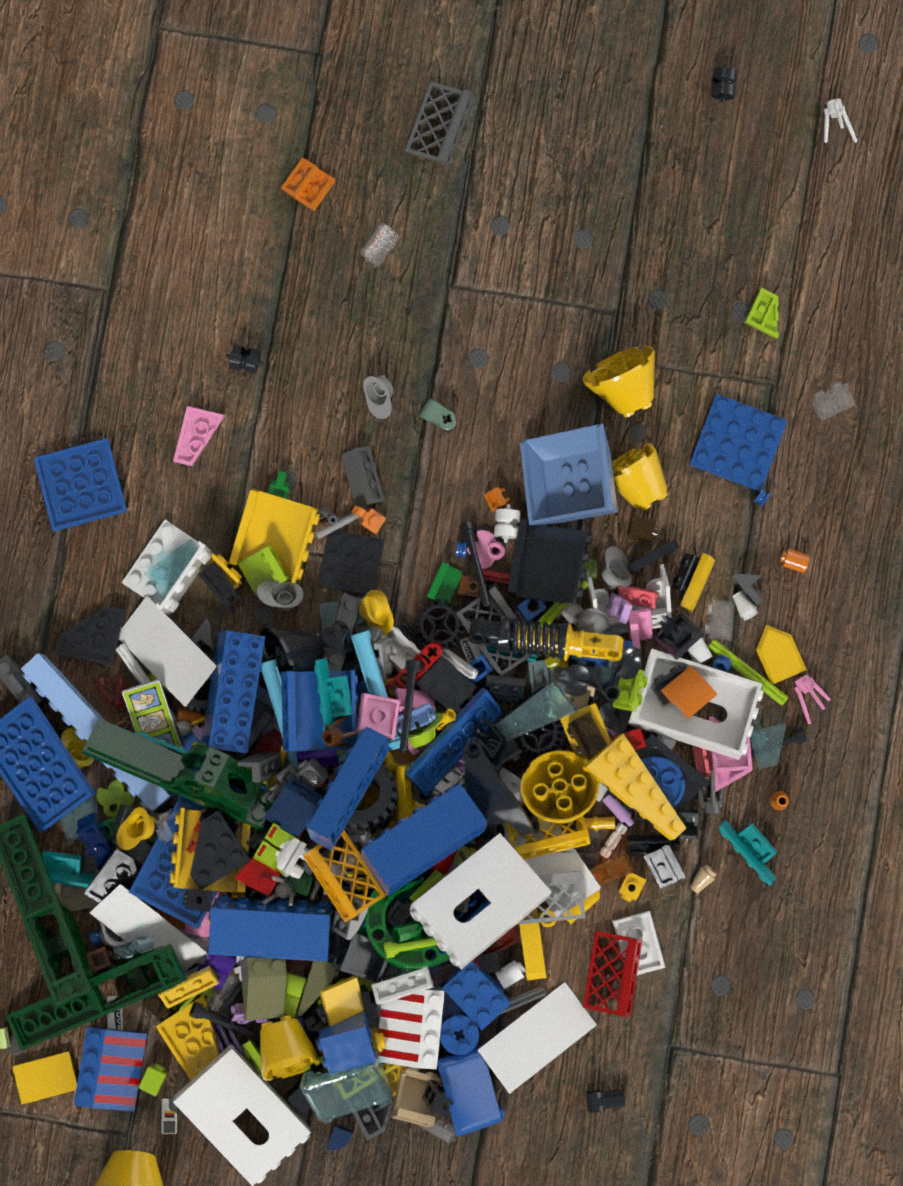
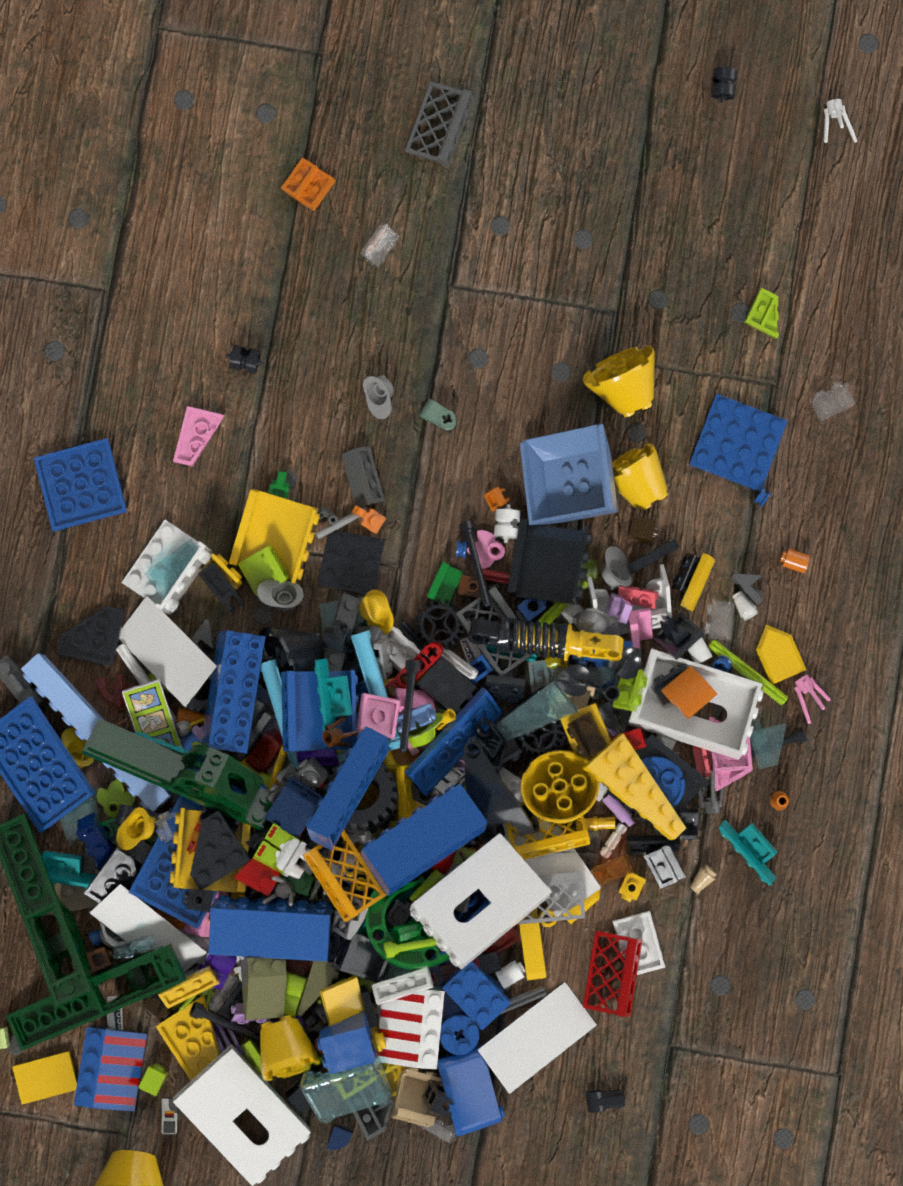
(263, 765): dark grey panel -> none

